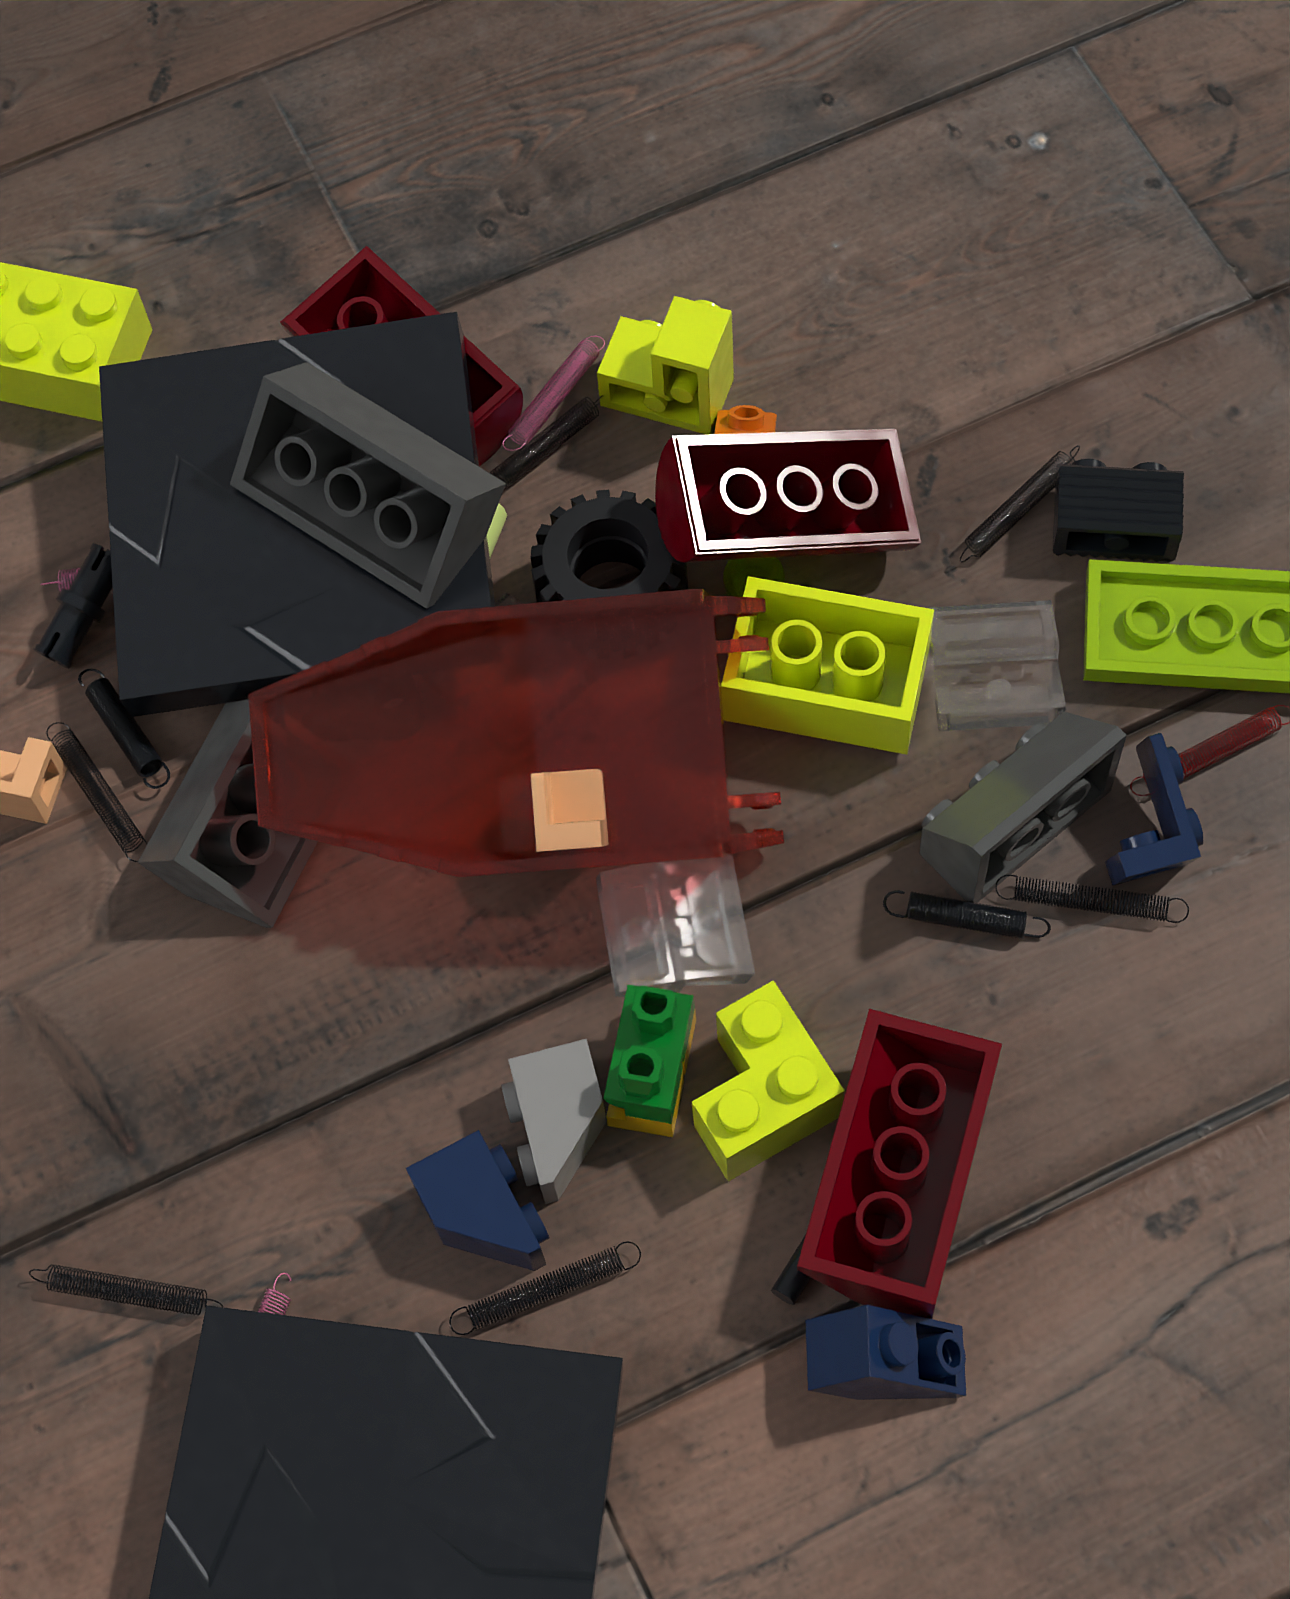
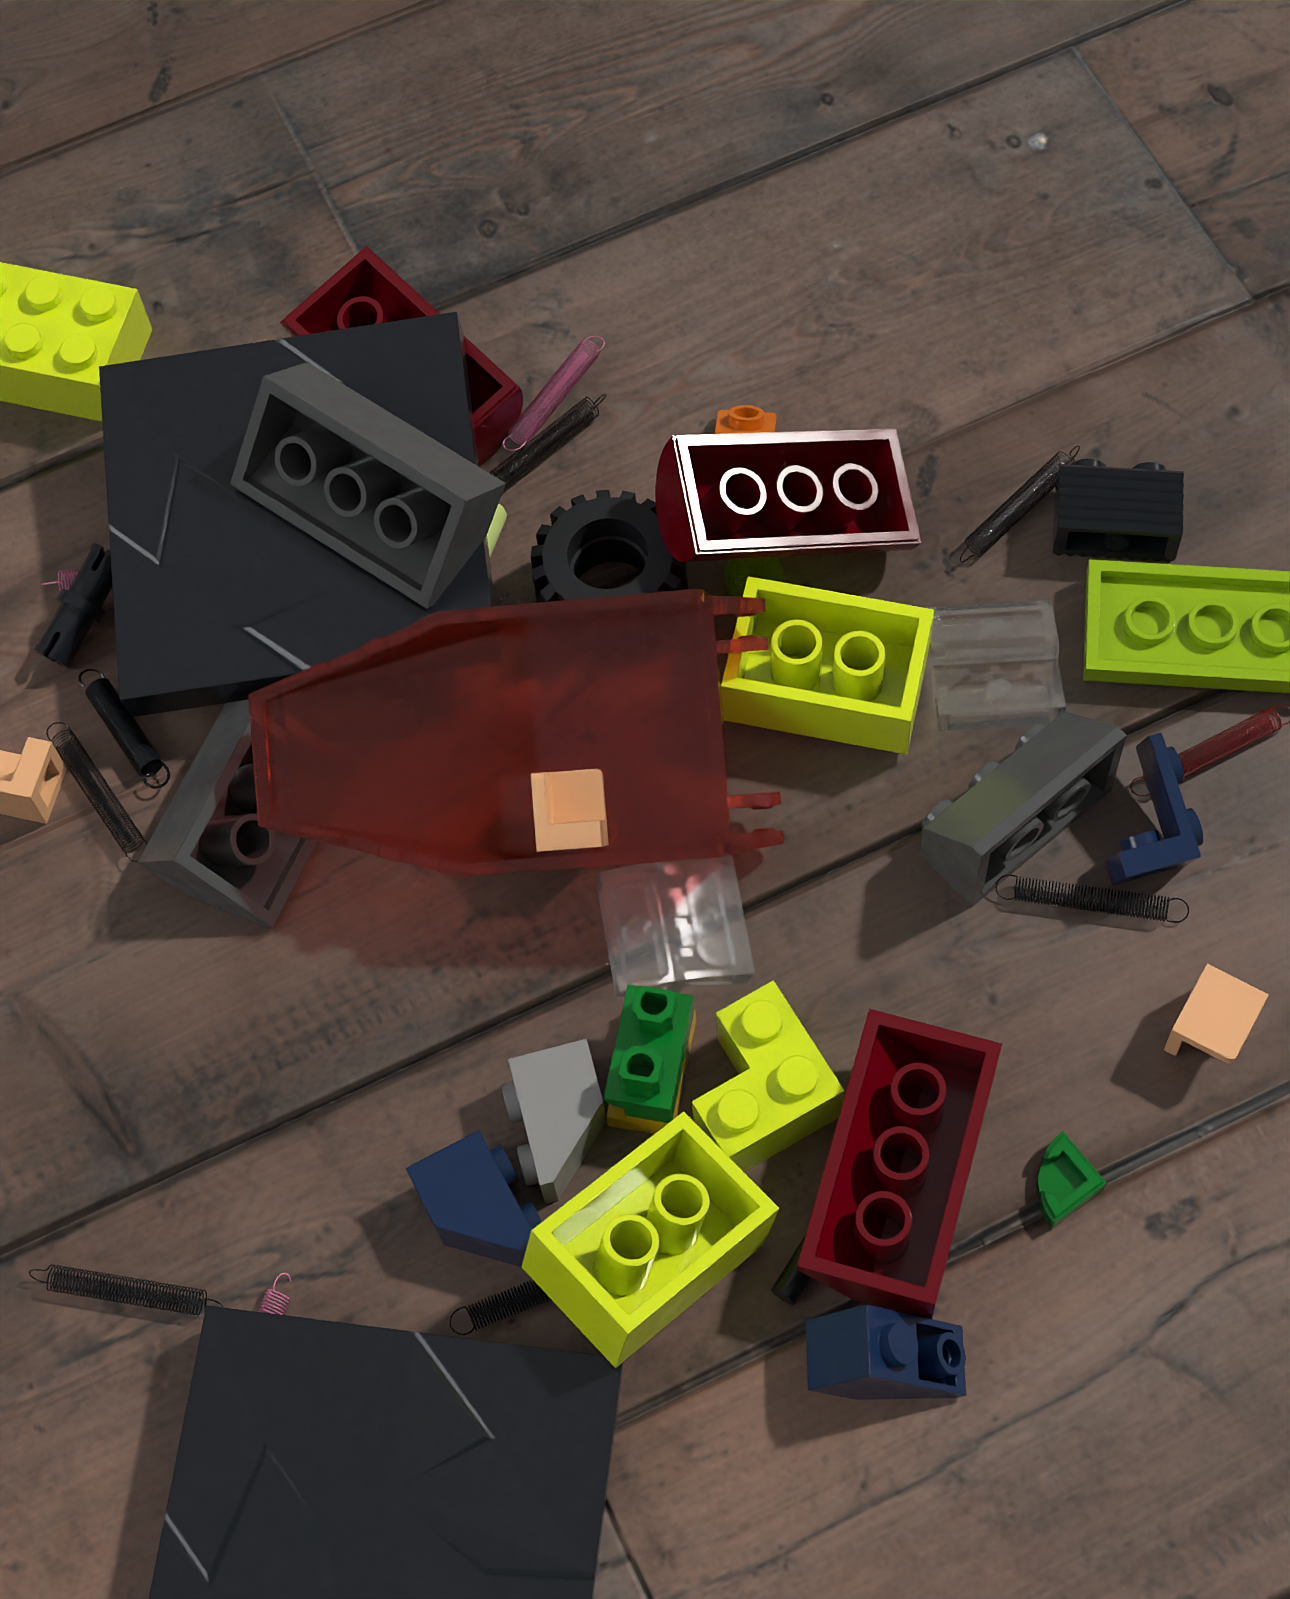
(648, 1238): none -> neon yellow brick
(673, 368): neon yellow brick -> none
(966, 915): black piece -> none
(1065, 1181): none -> green tile
(1217, 1015): none -> light nougat panel

